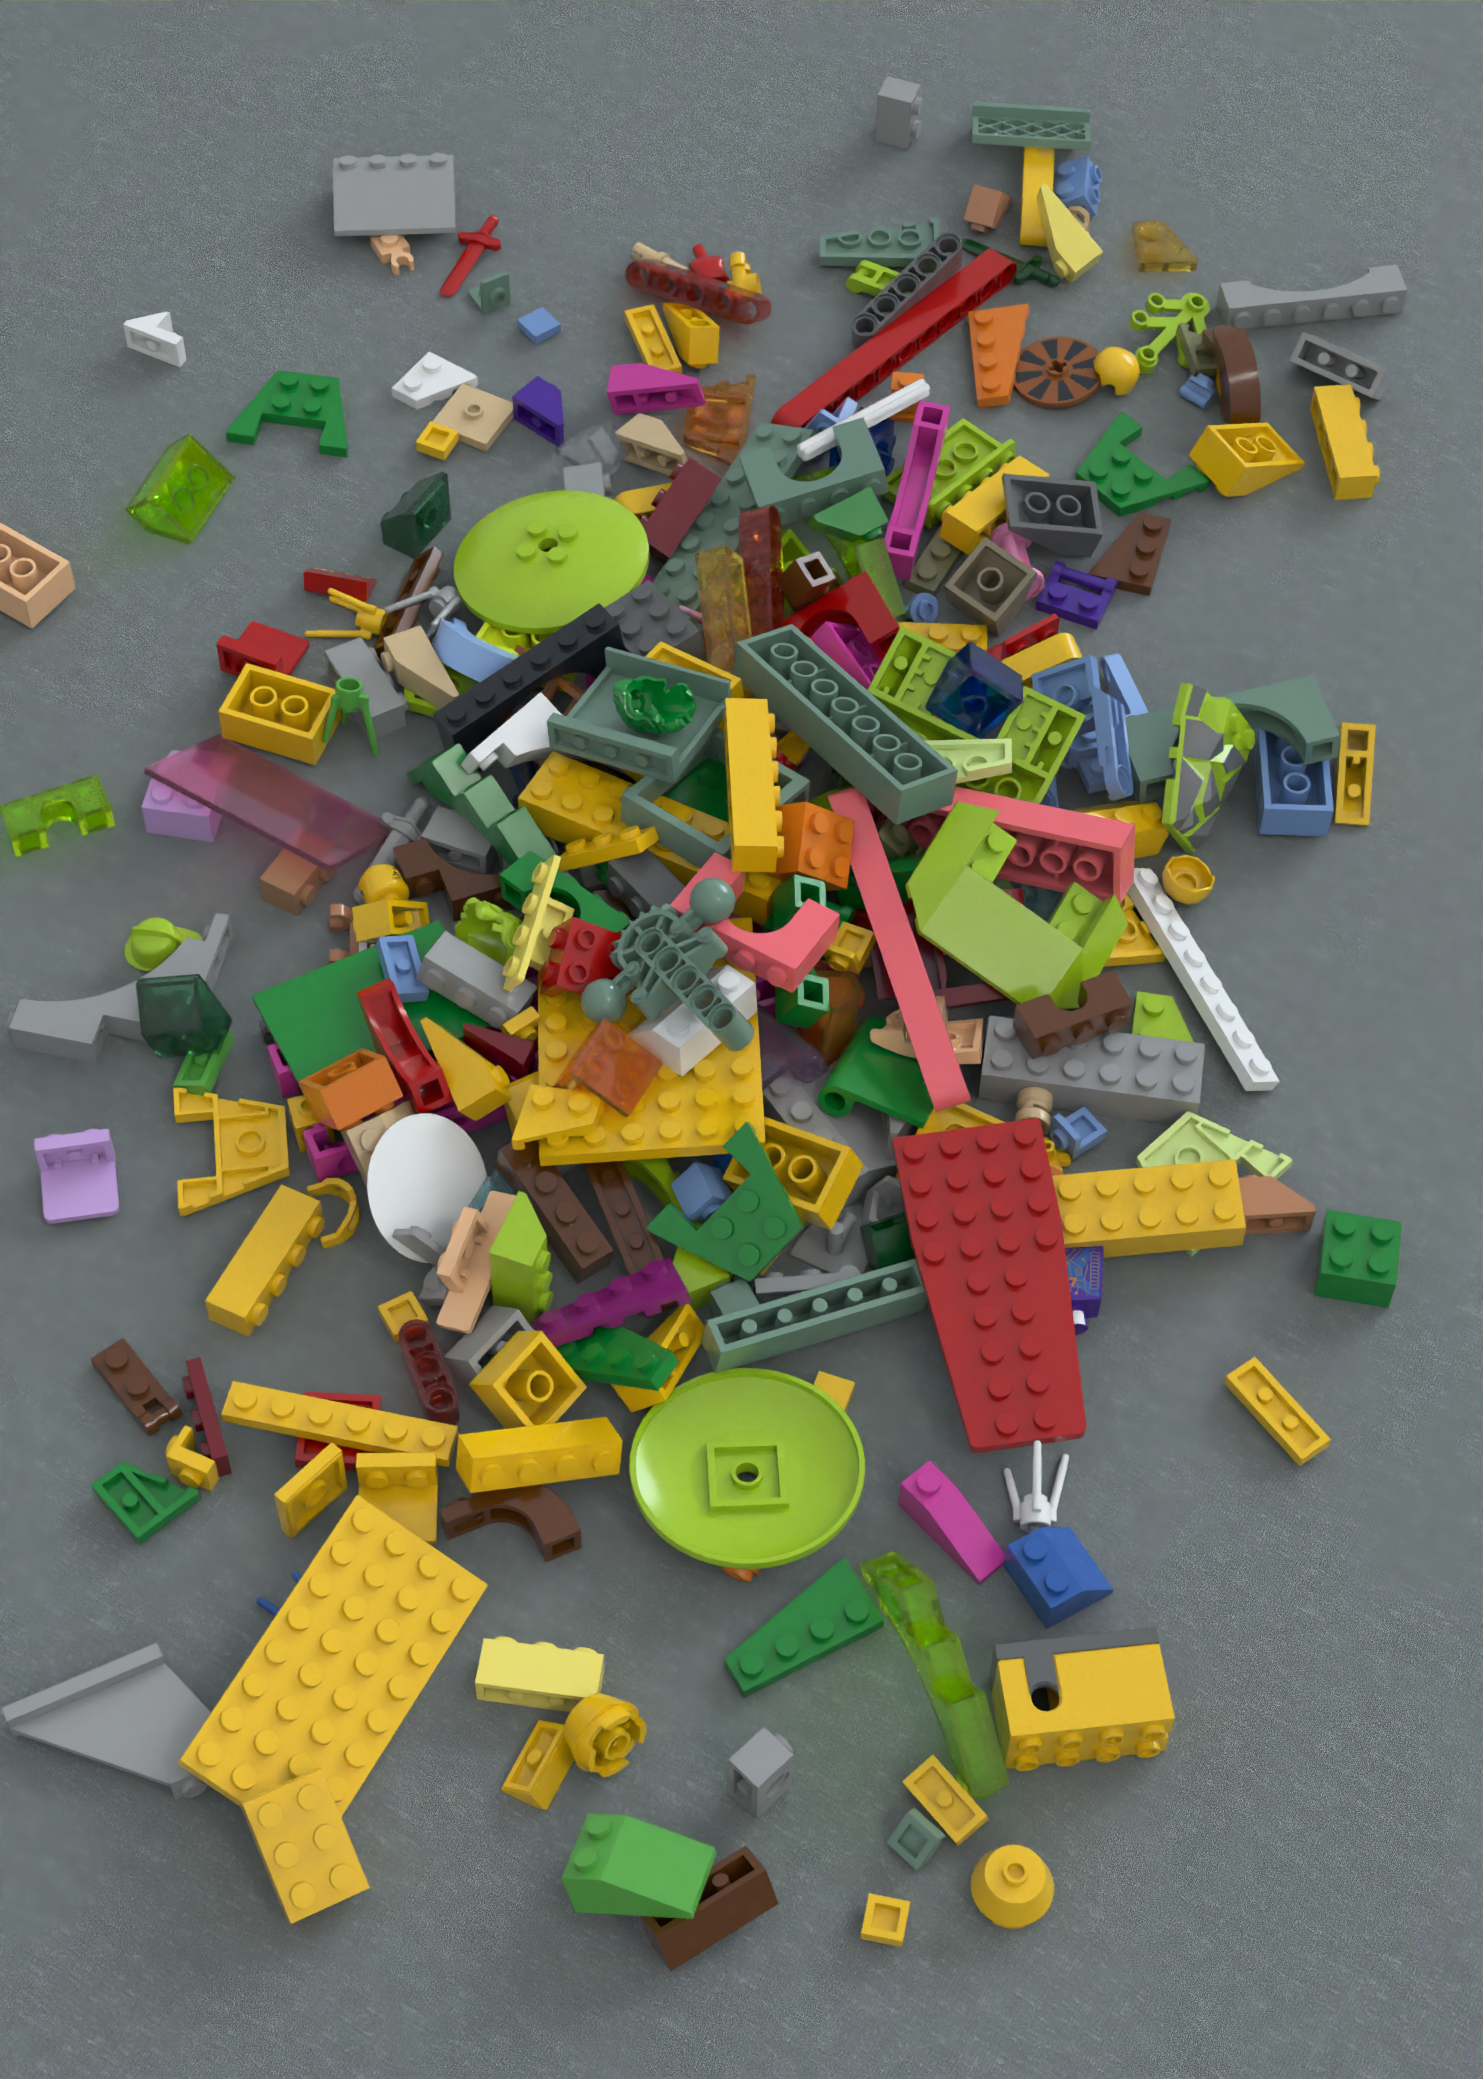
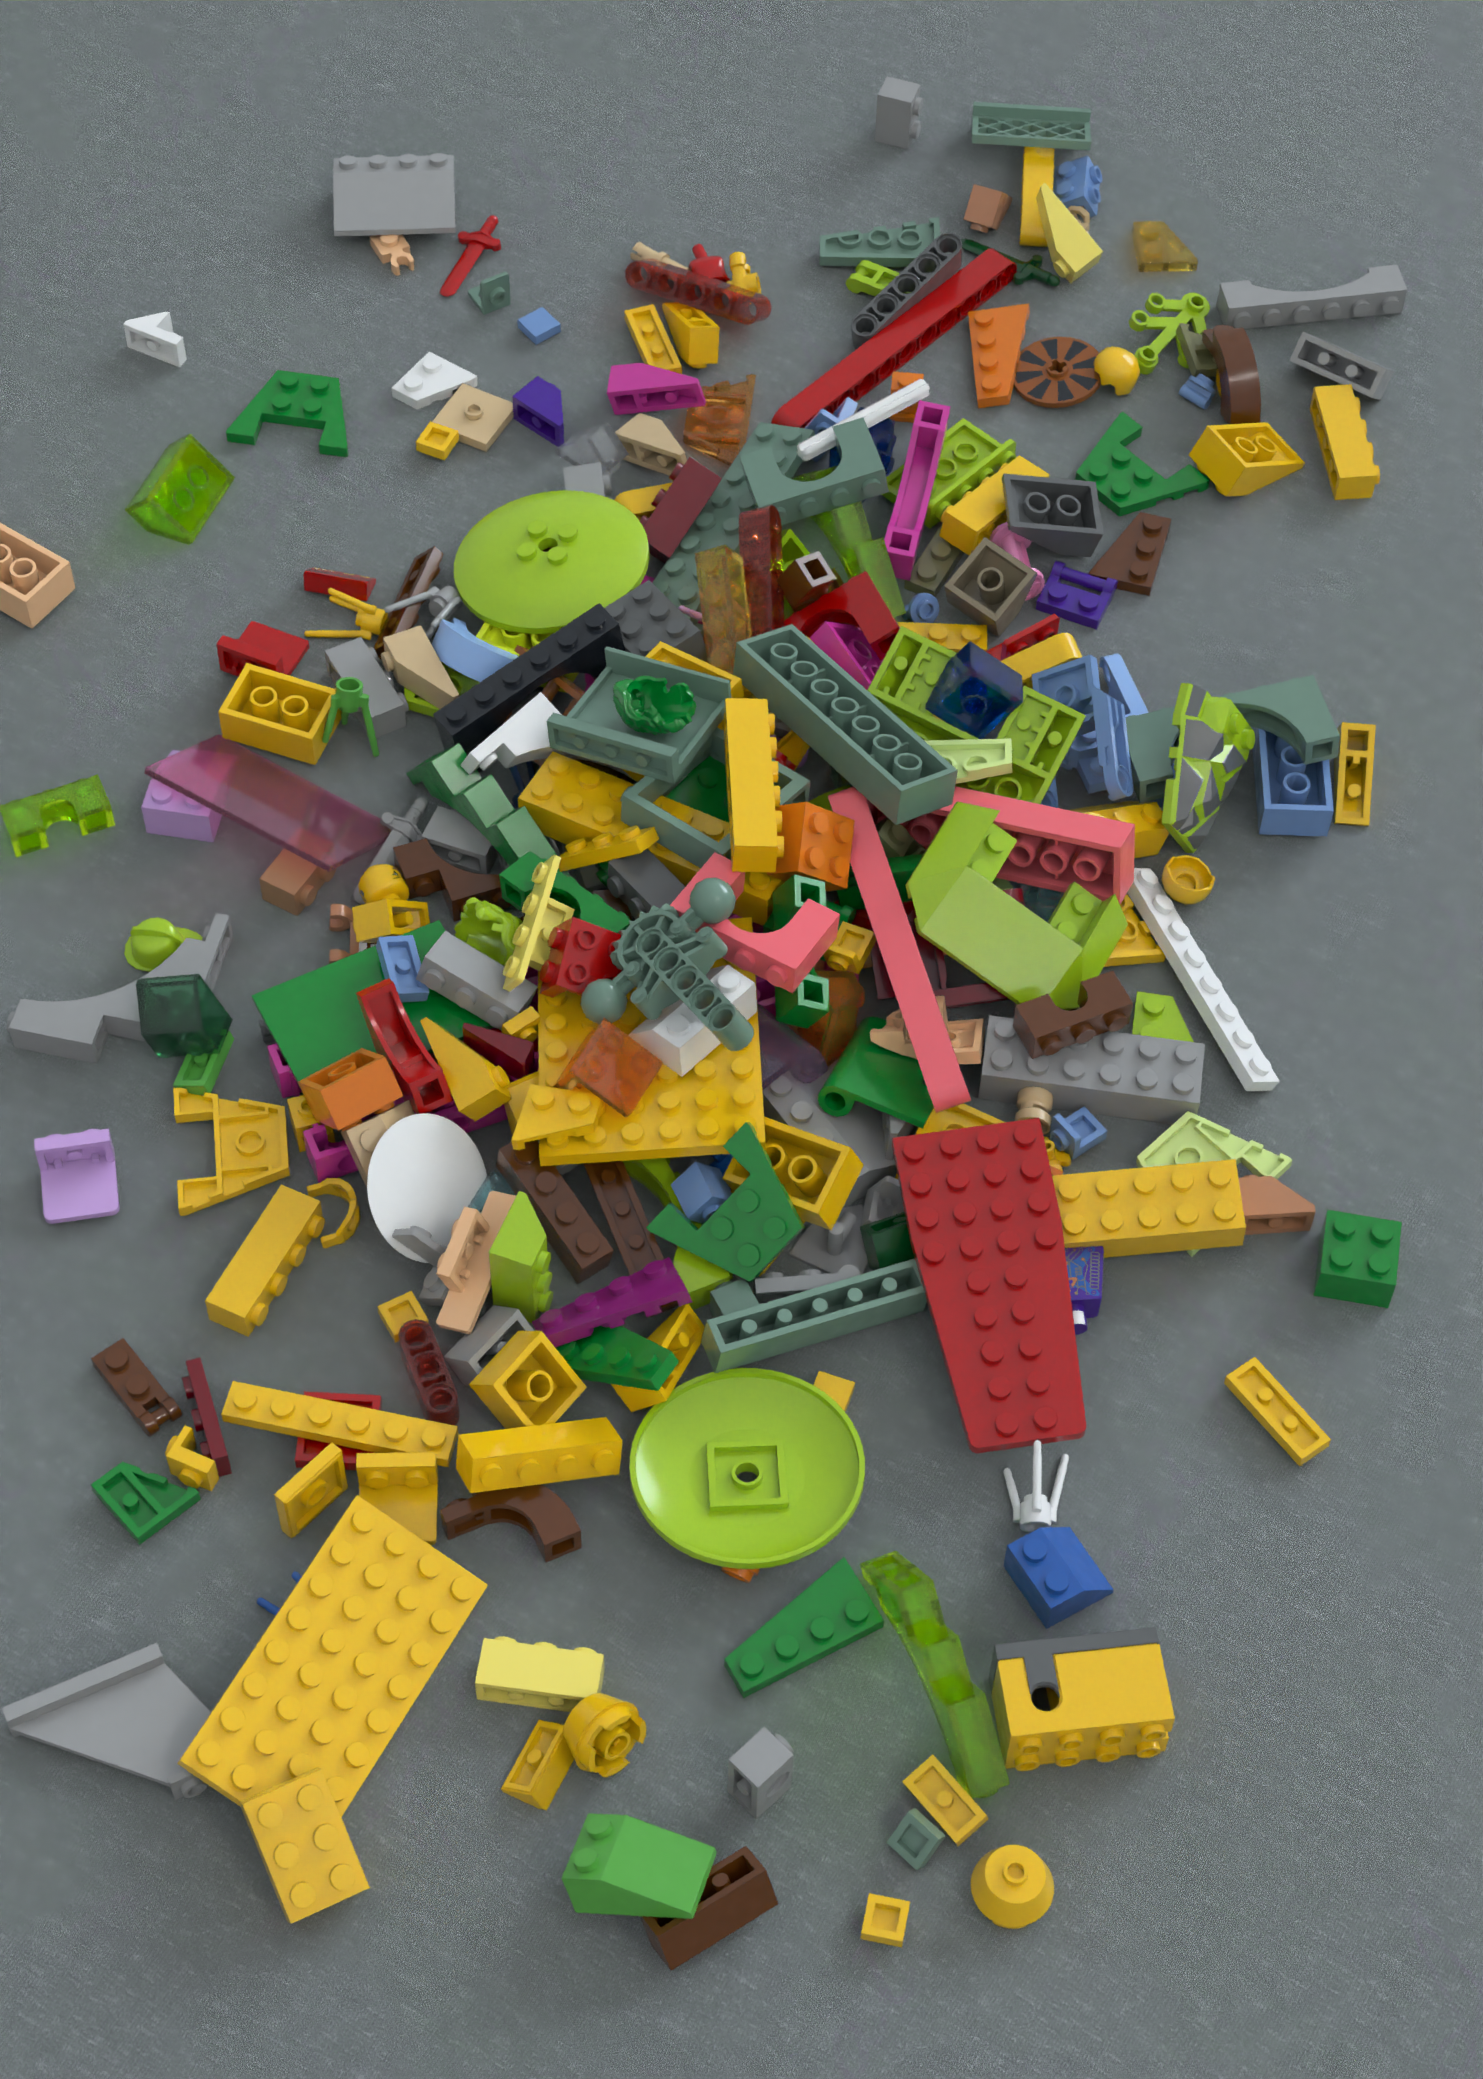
(418, 516): clear green slope -> none
(852, 518): green slope -> none
(950, 1521): dark pink slope -> none

